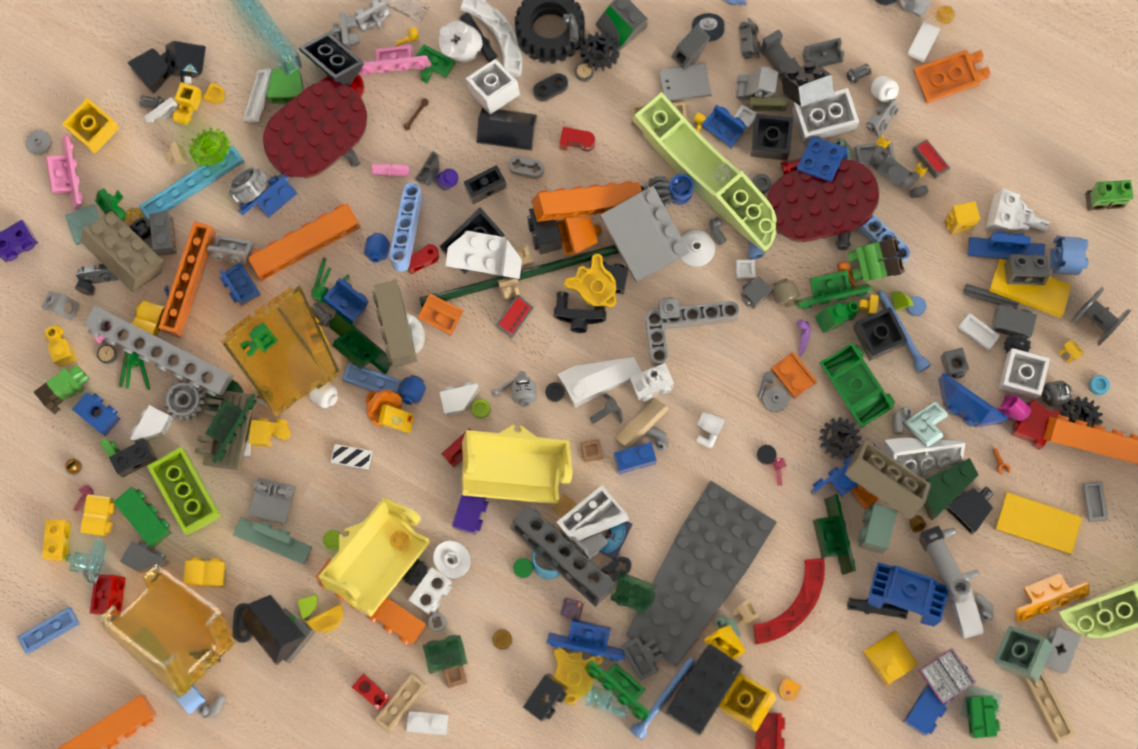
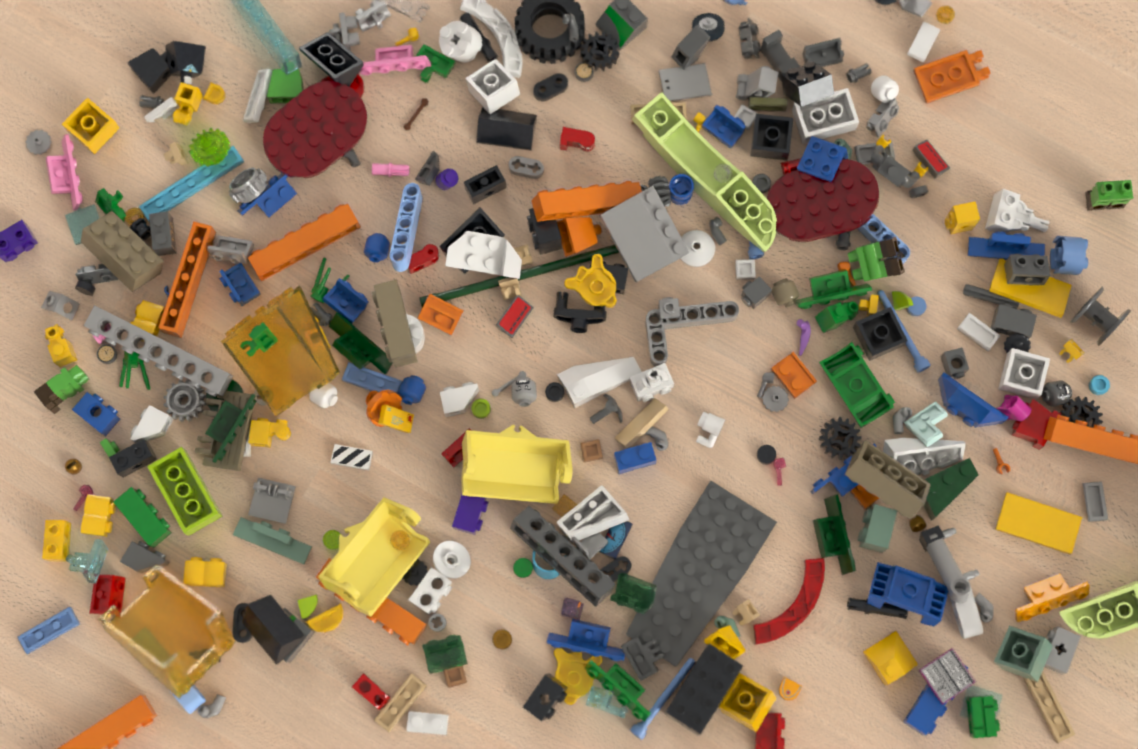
(971, 508): black torso -> none

